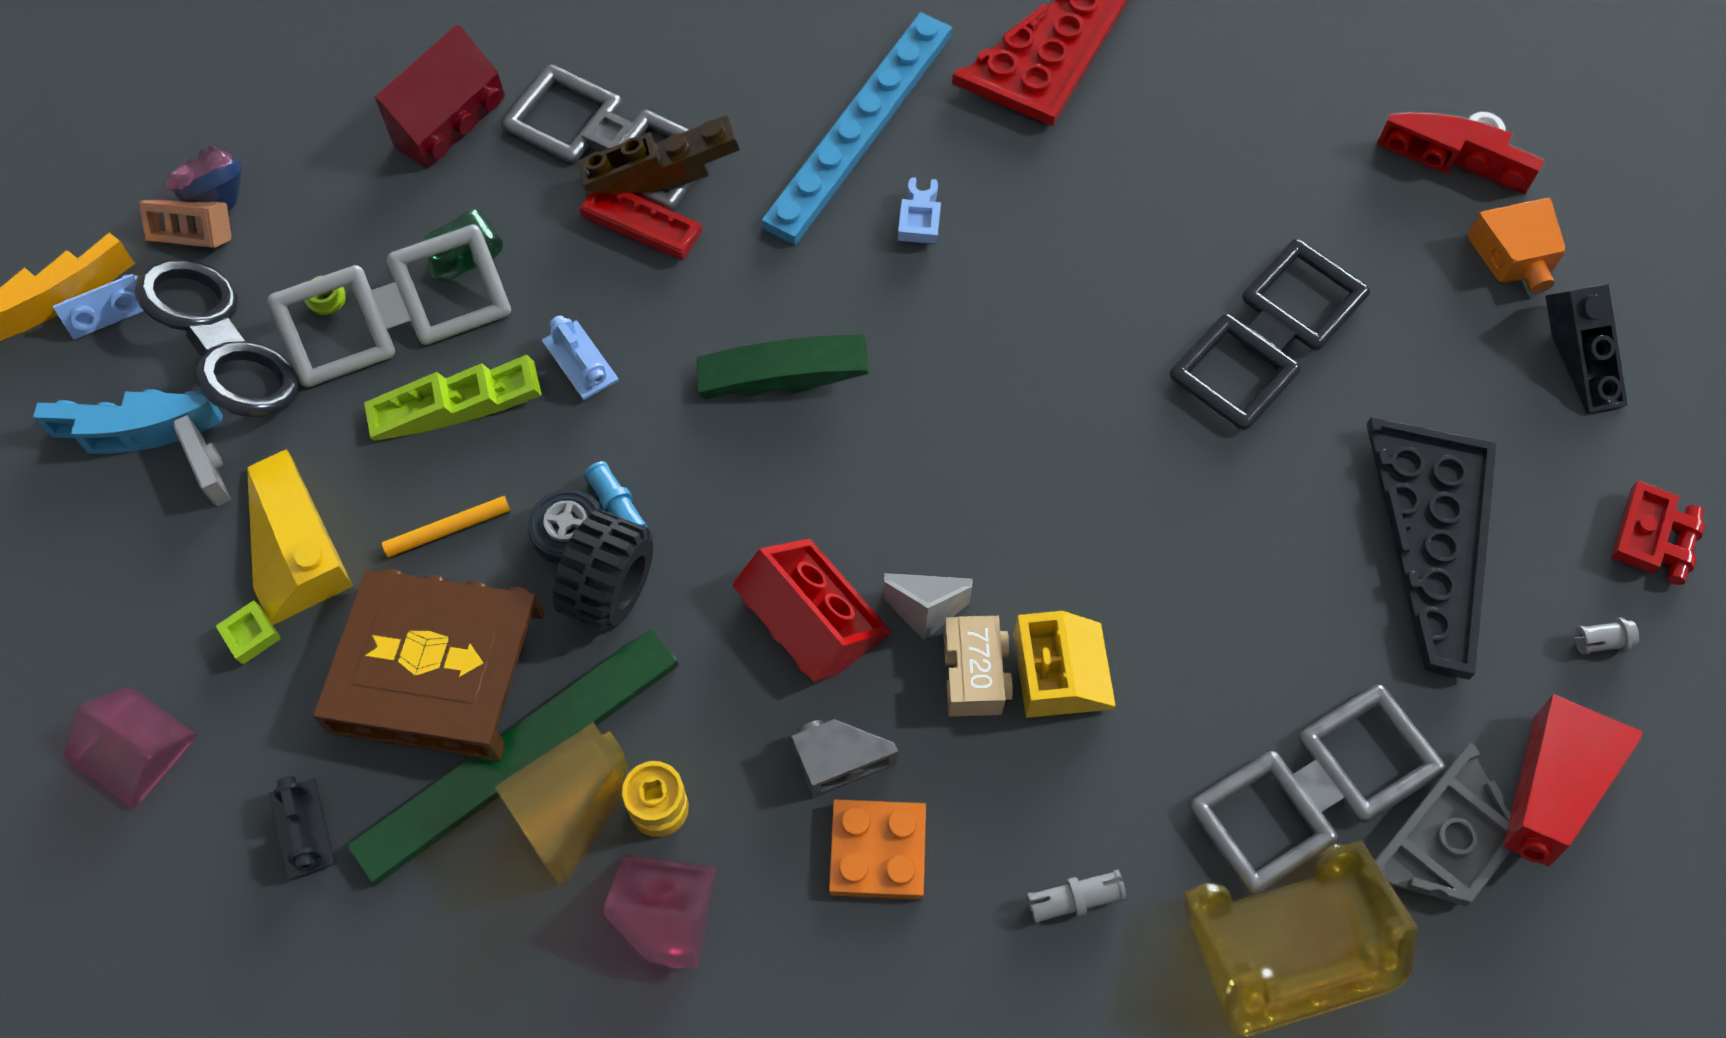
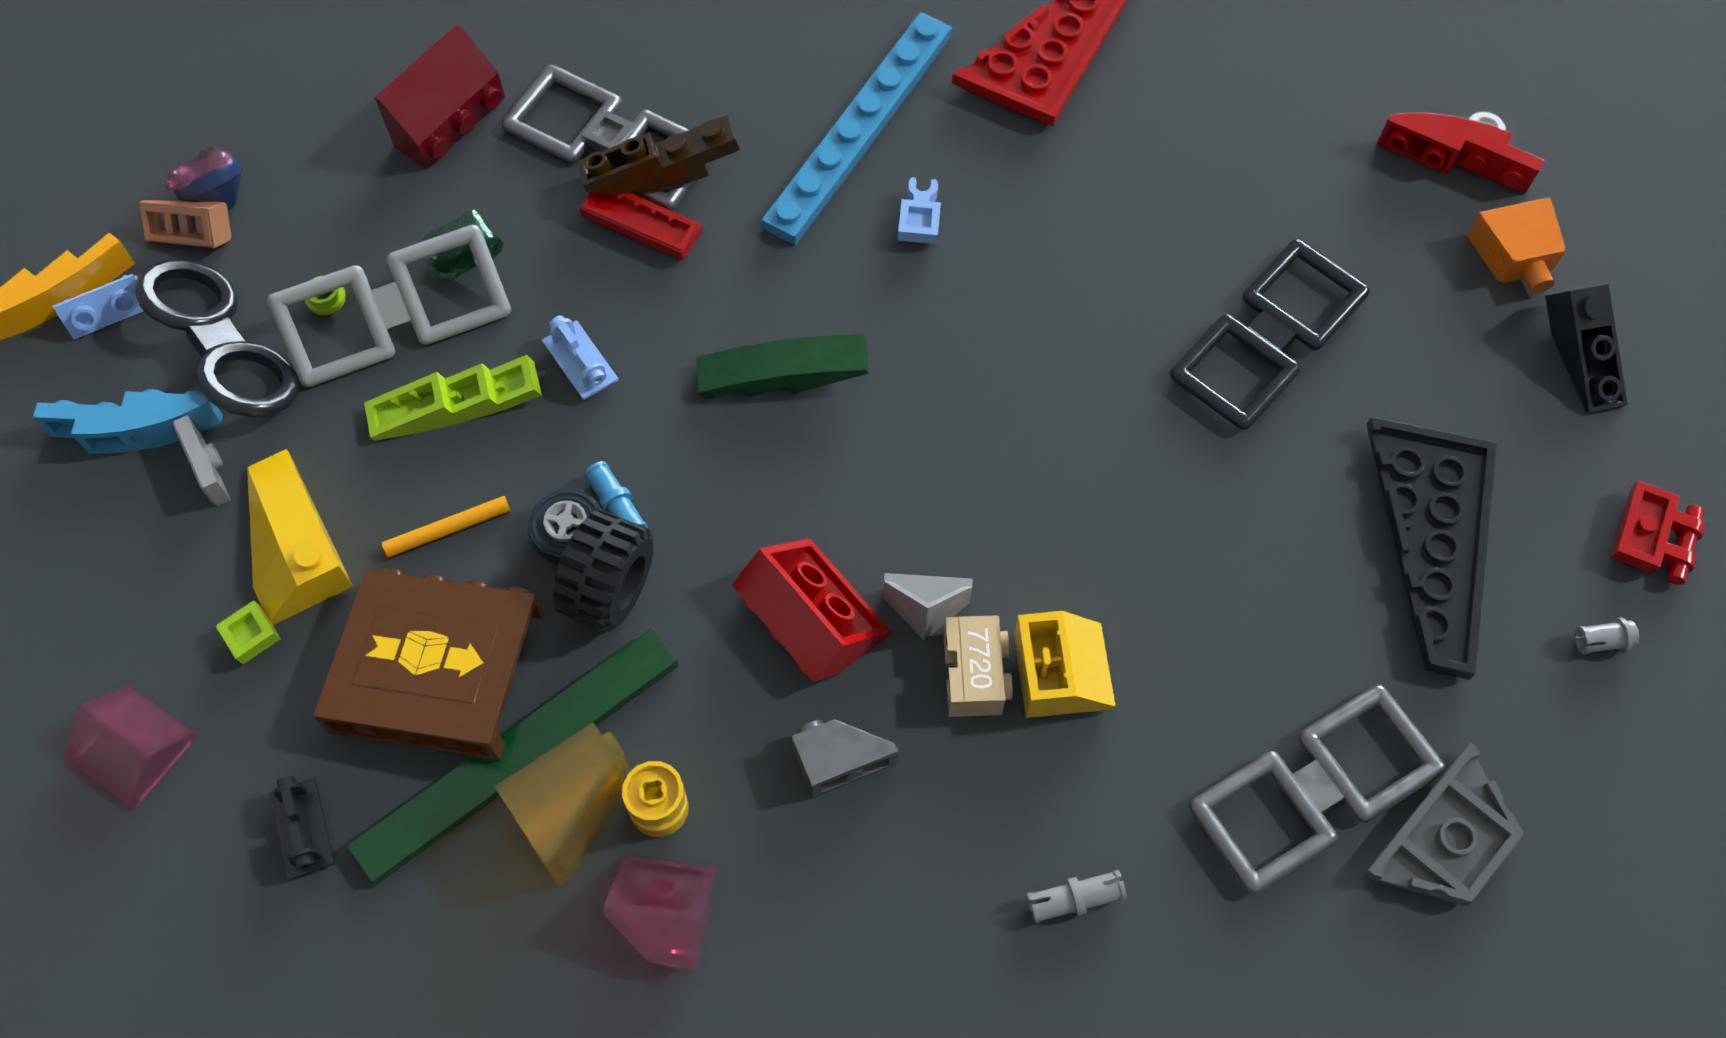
(878, 849): orange plate -> none
(1304, 943): clear yellow windscreen -> none
(1564, 776): red slope -> none

